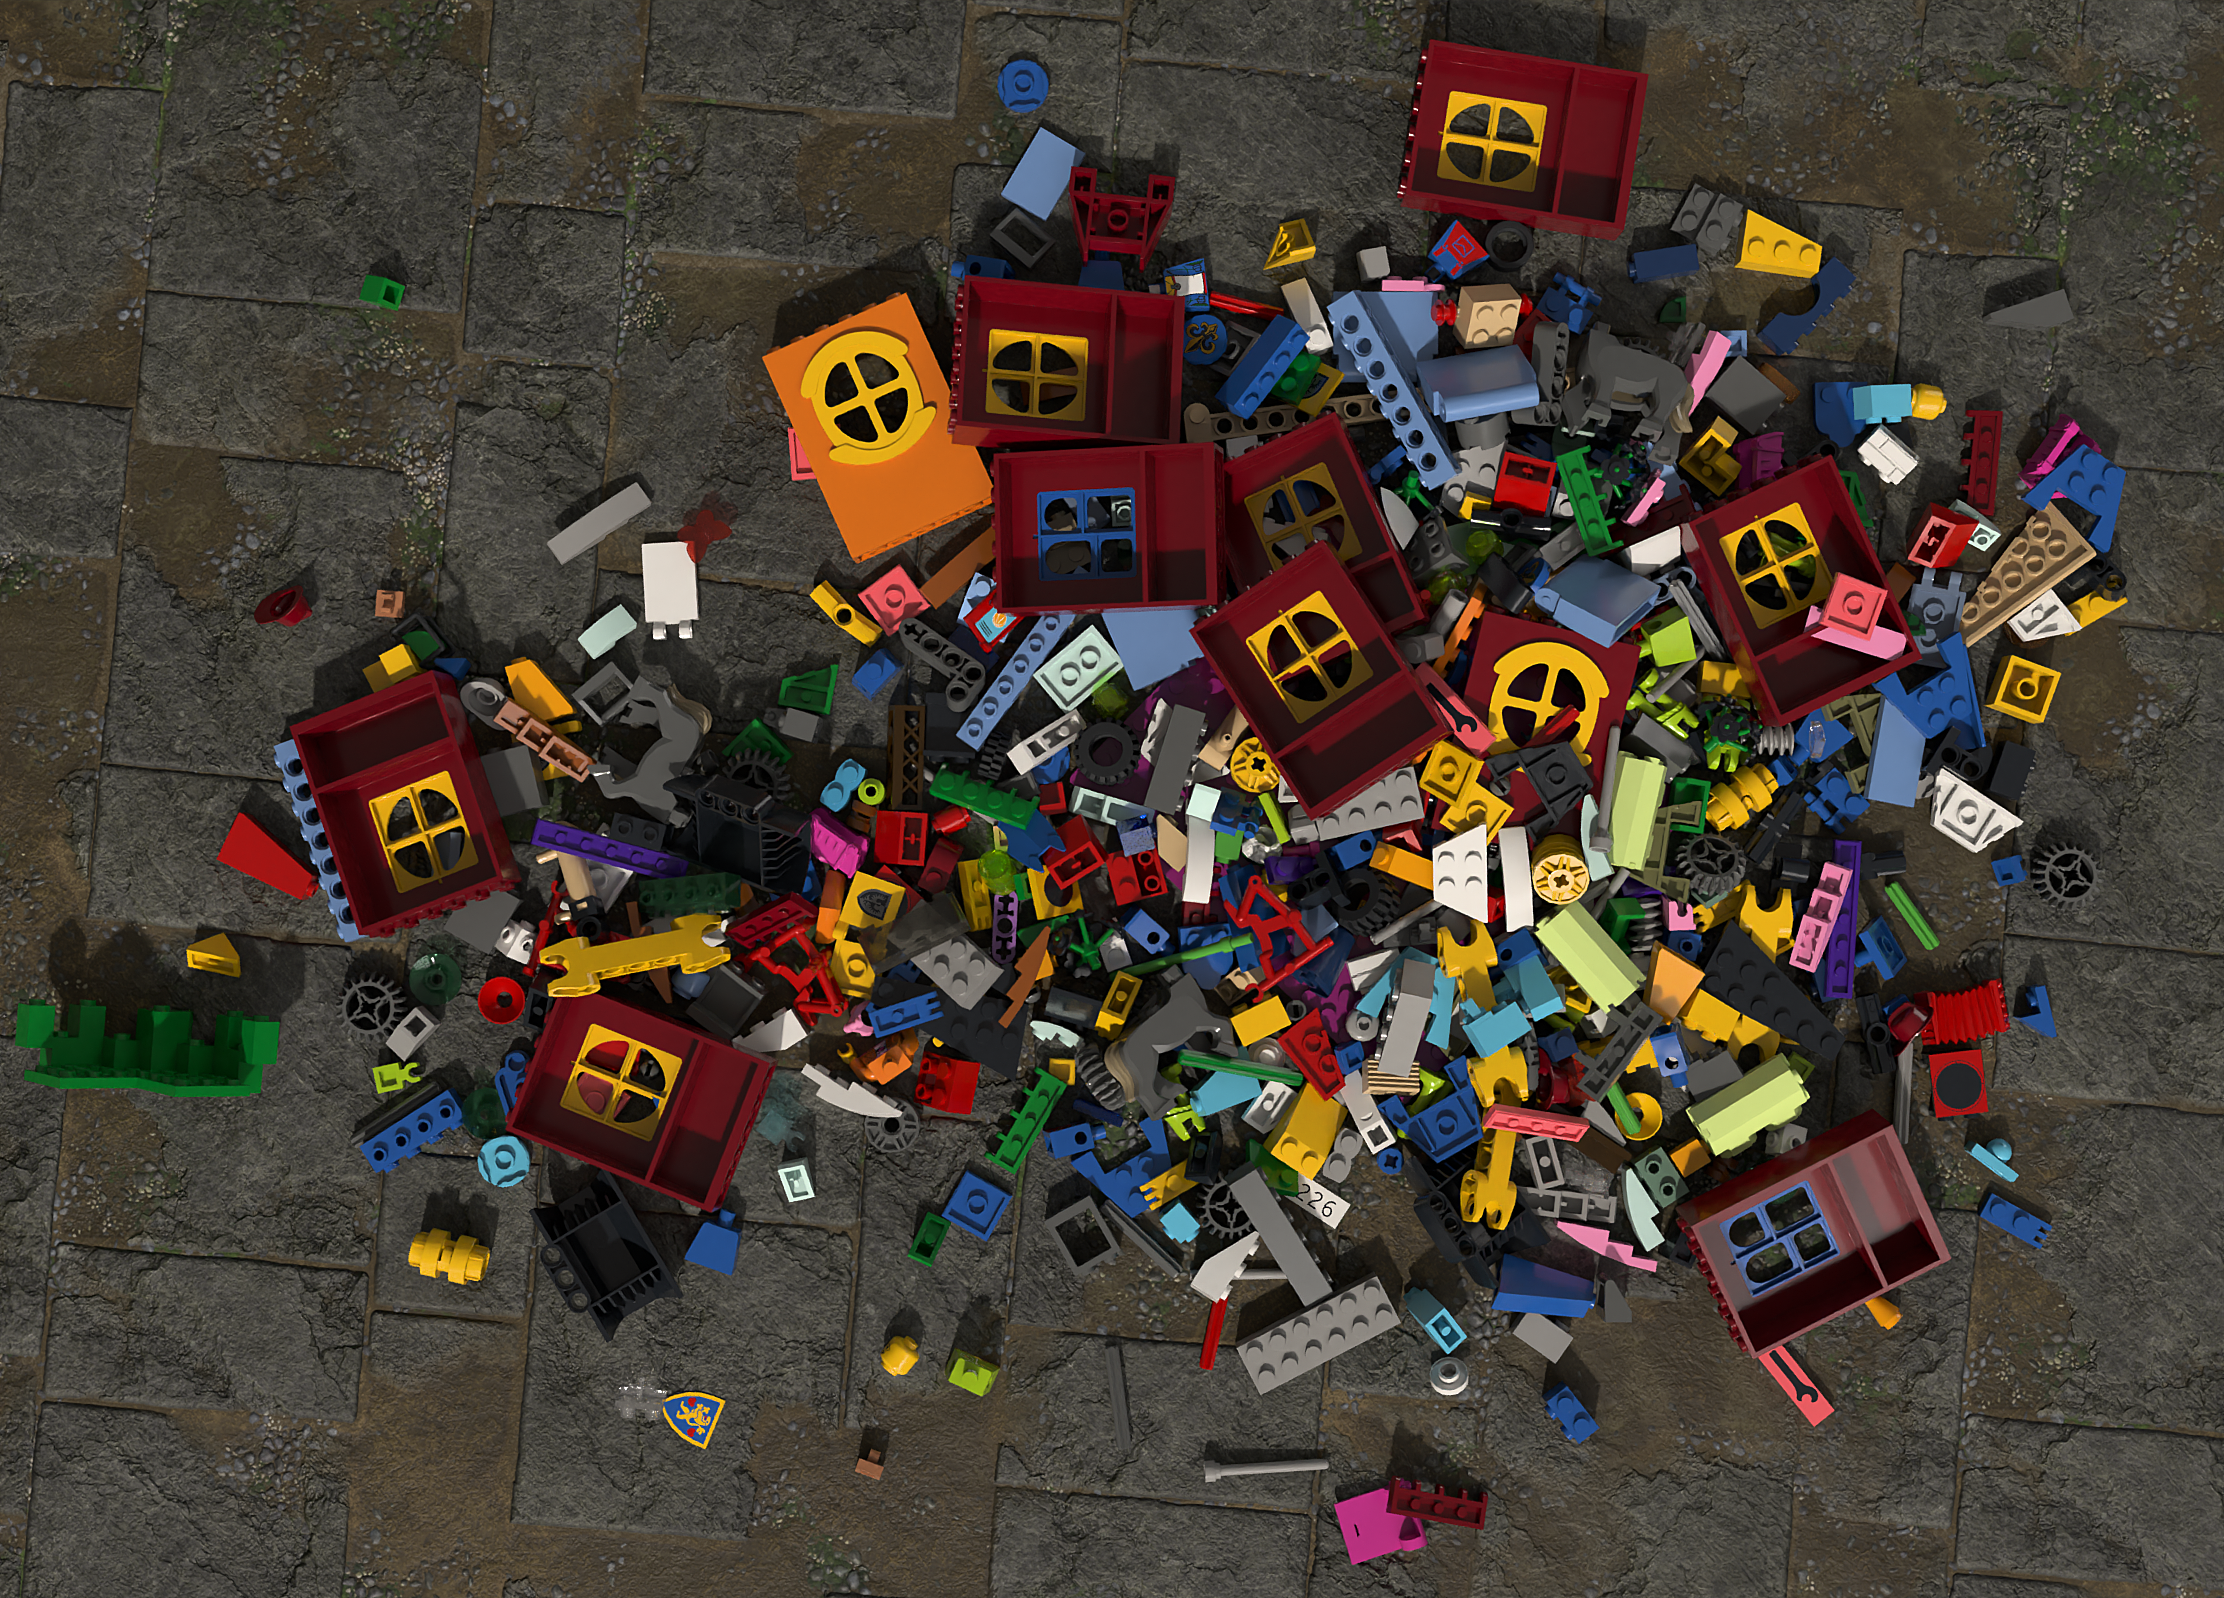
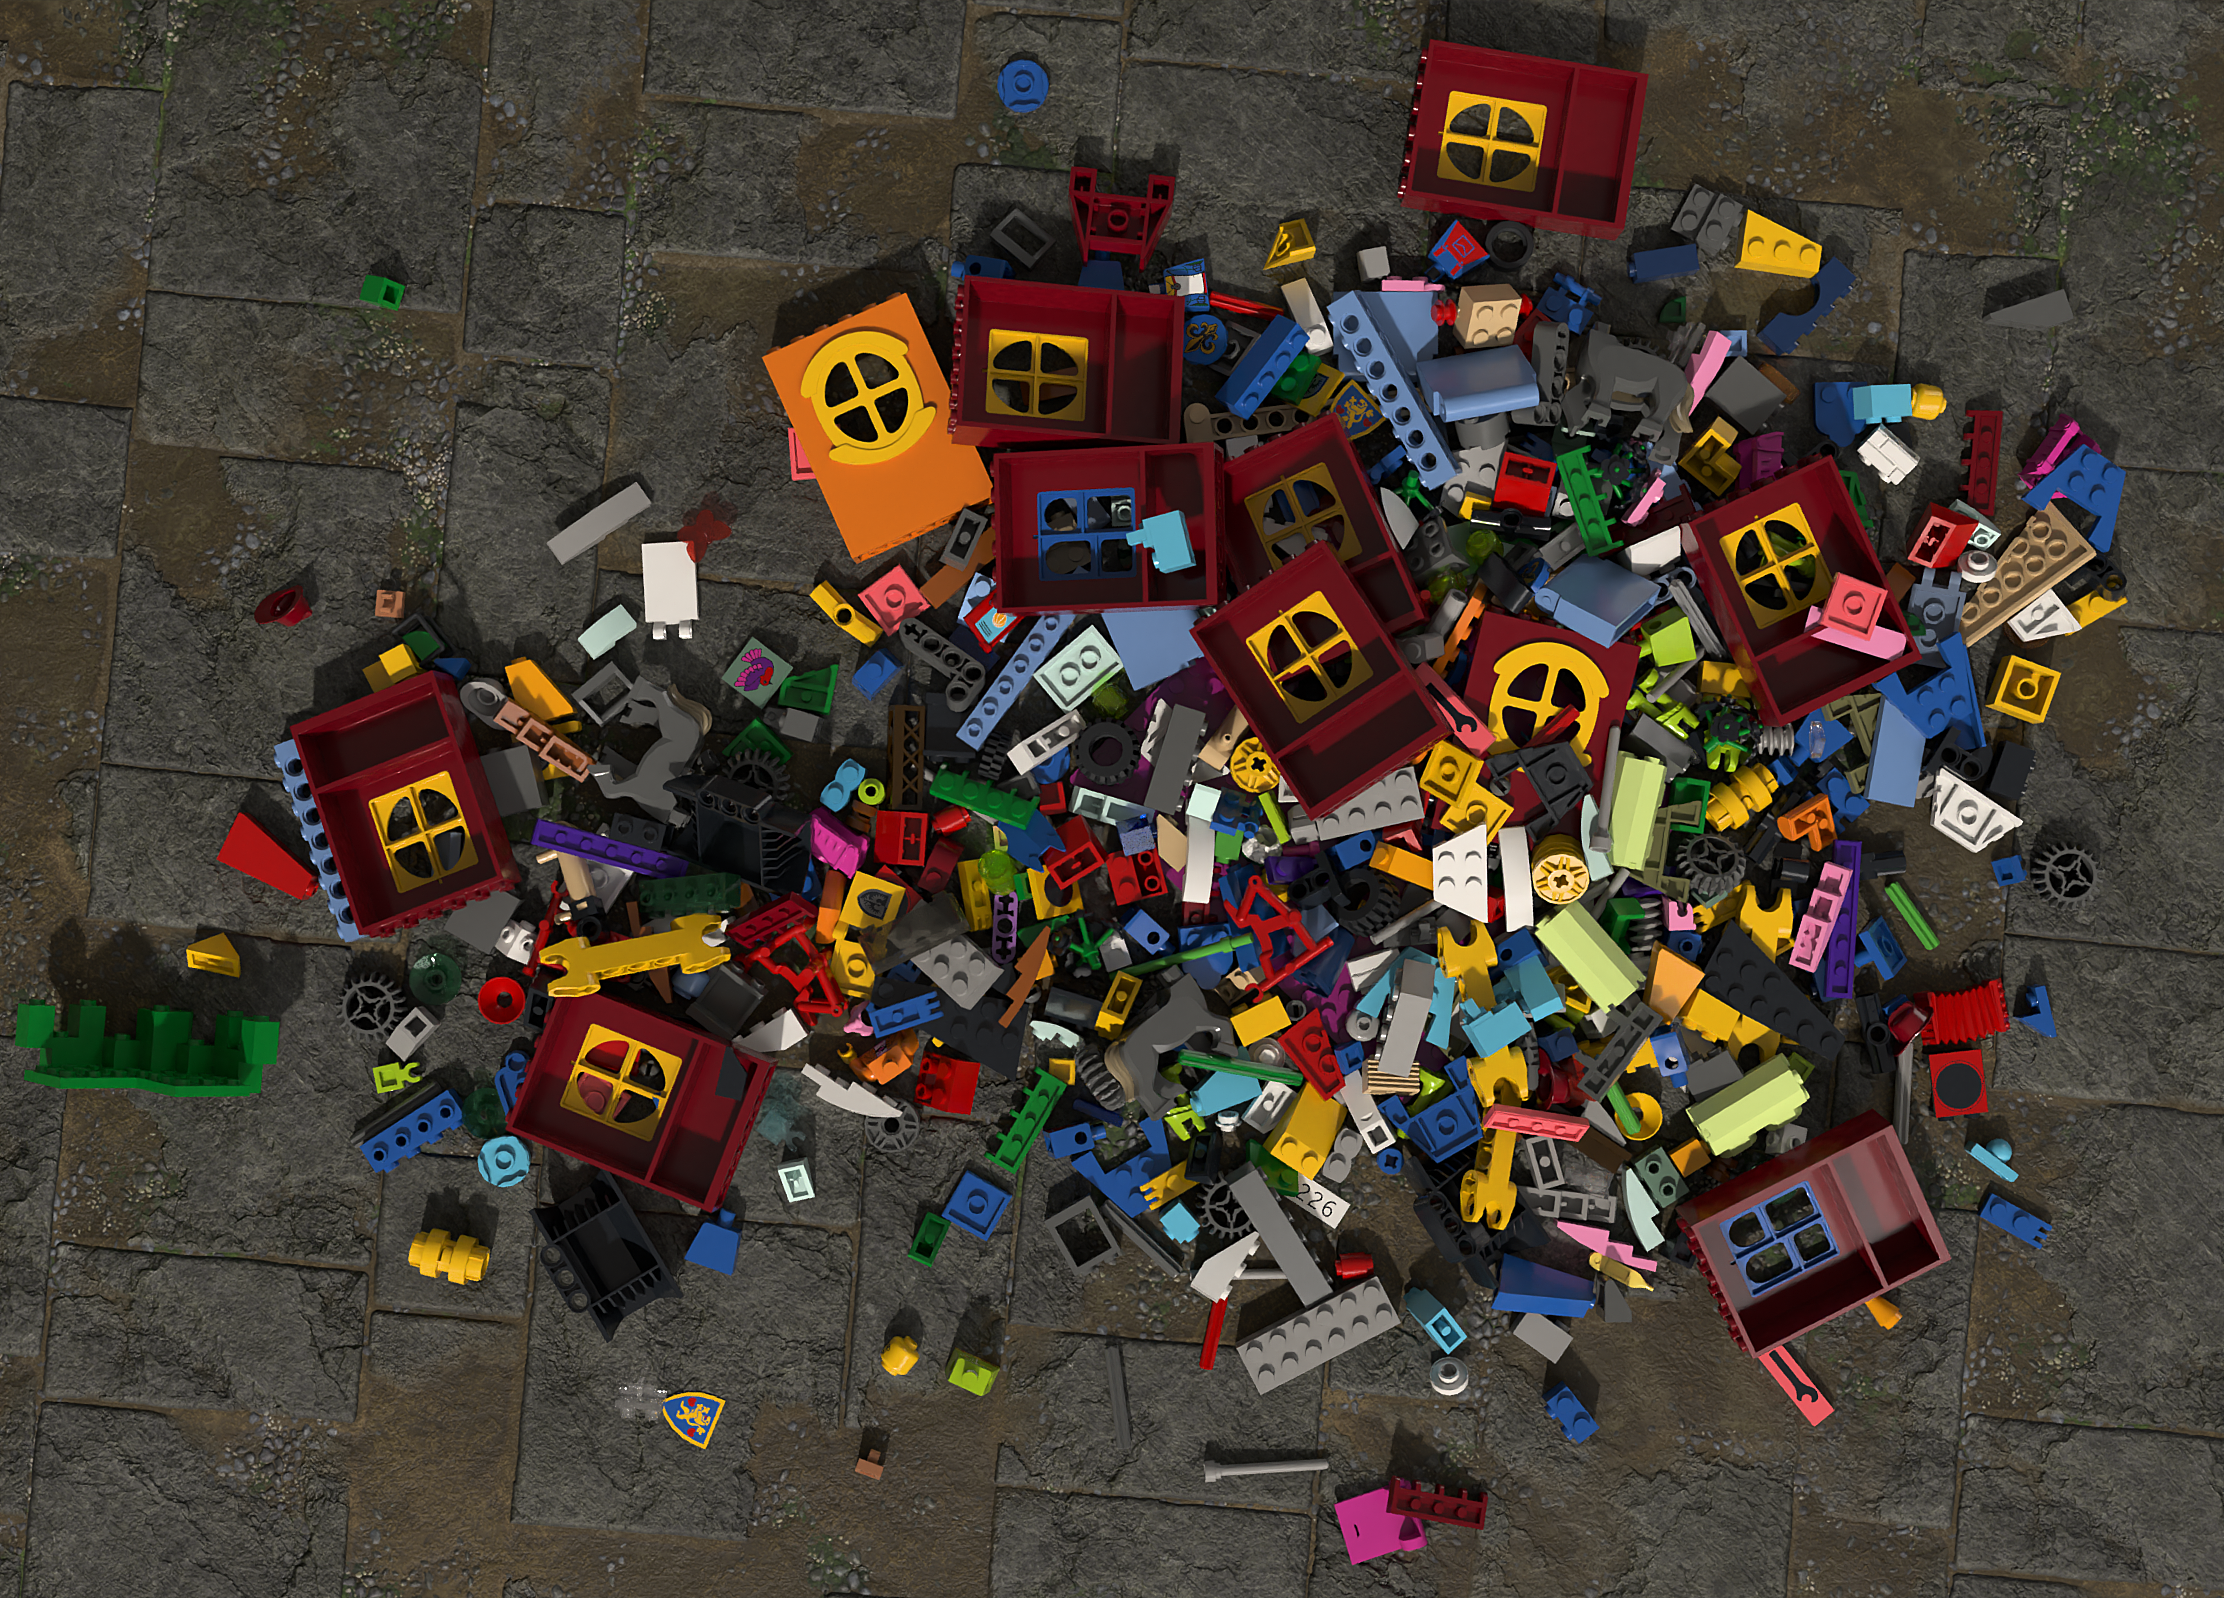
(732, 1077): none -> black tile
(757, 672): none -> sand green tile
(963, 539): none -> dark grey hinge
(1042, 174): medium blue tile -> none
(1169, 538): none -> medium azure hinge
(1228, 1120): none -> white plate
(1354, 1265): none -> red brick
(1357, 409): none -> sticker
(1617, 1271): none -> light yellow piece
(1811, 818): none -> orange brick
(1977, 566): none -> white plate

